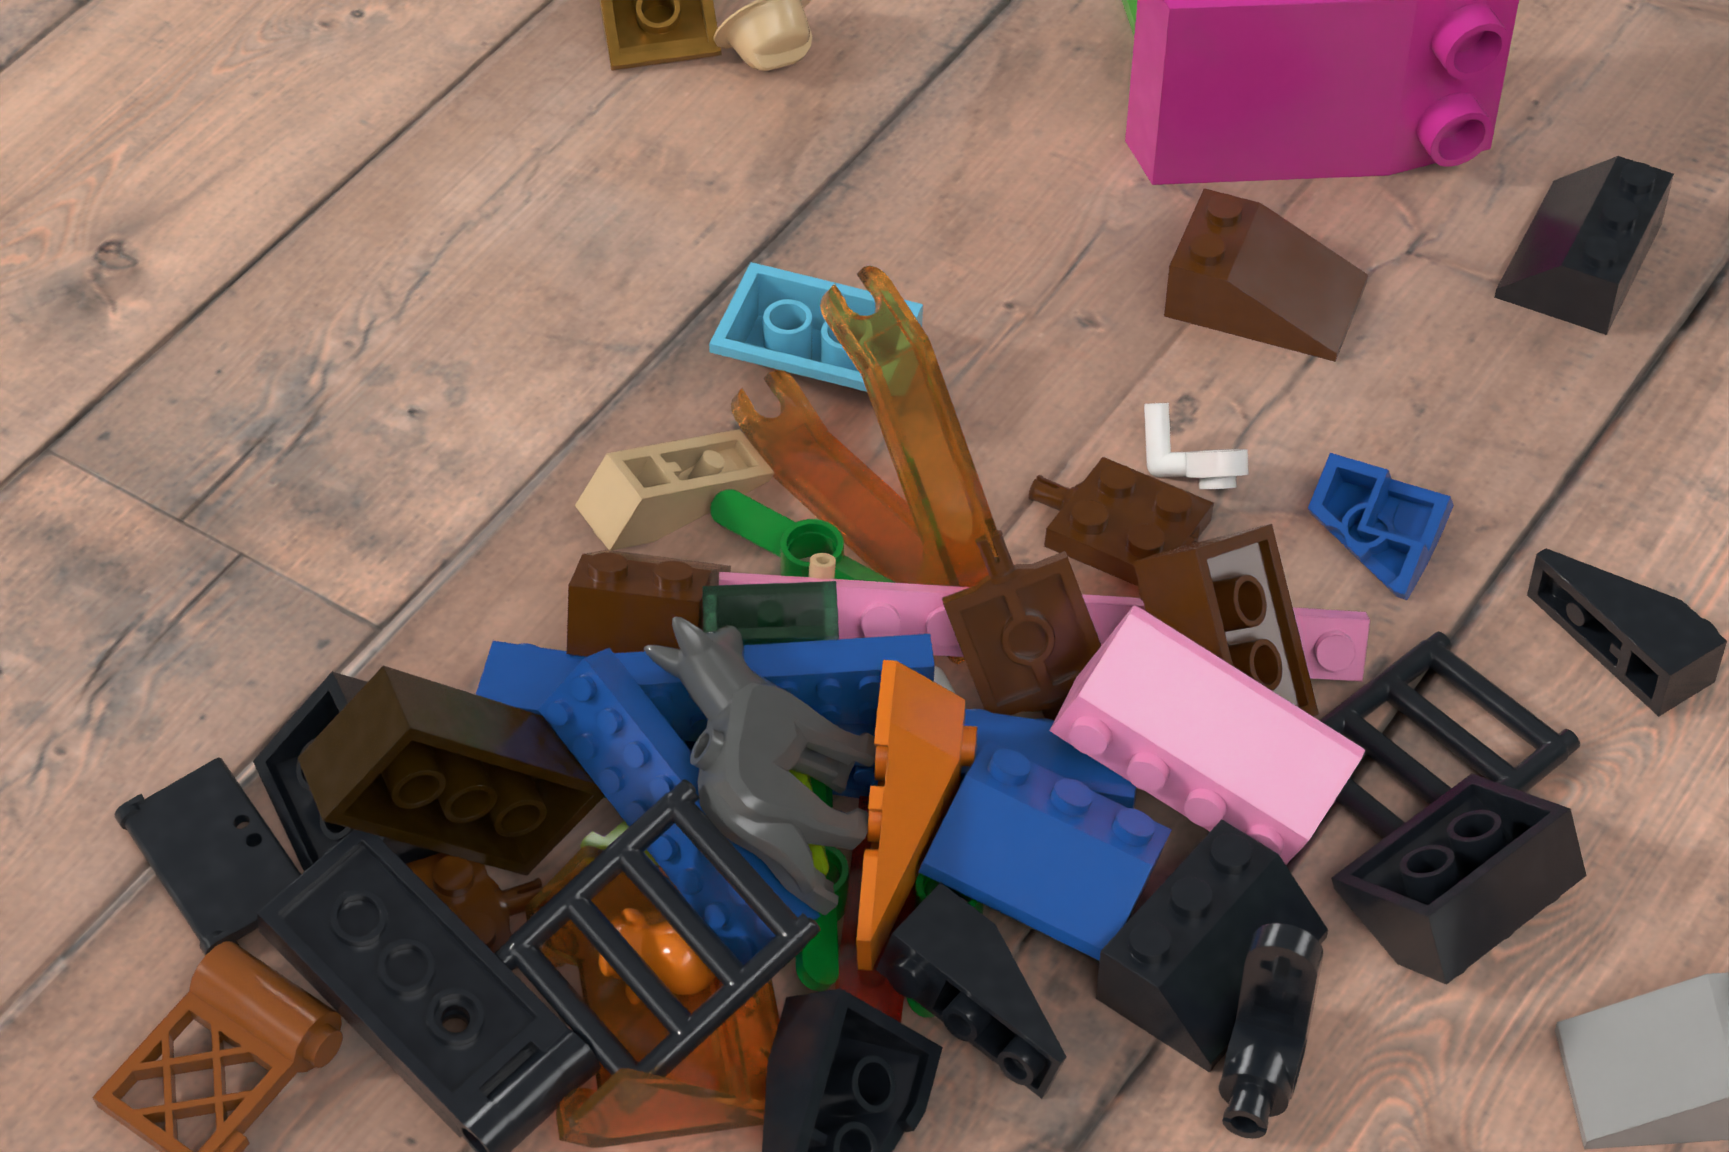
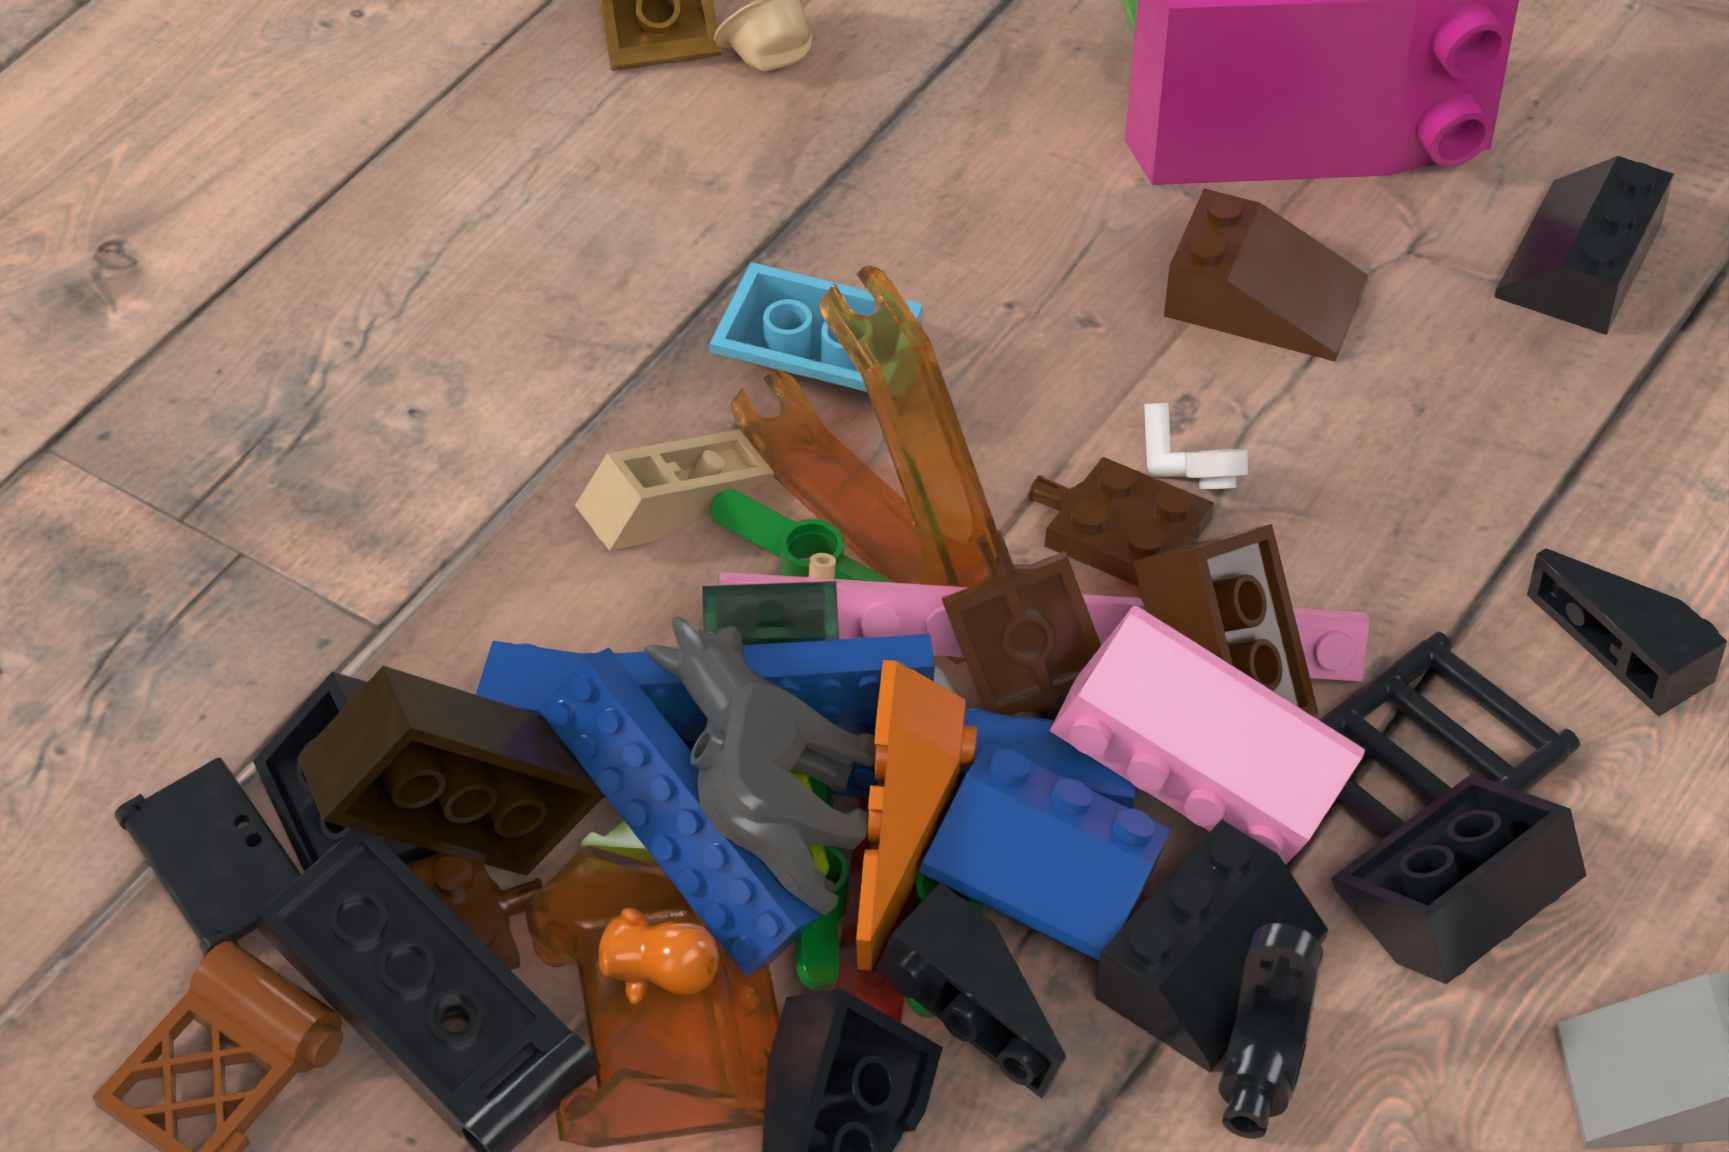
(628, 855): black bar -> none
(631, 600): reddish brown slope -> none
(1380, 520): blue slope -> none

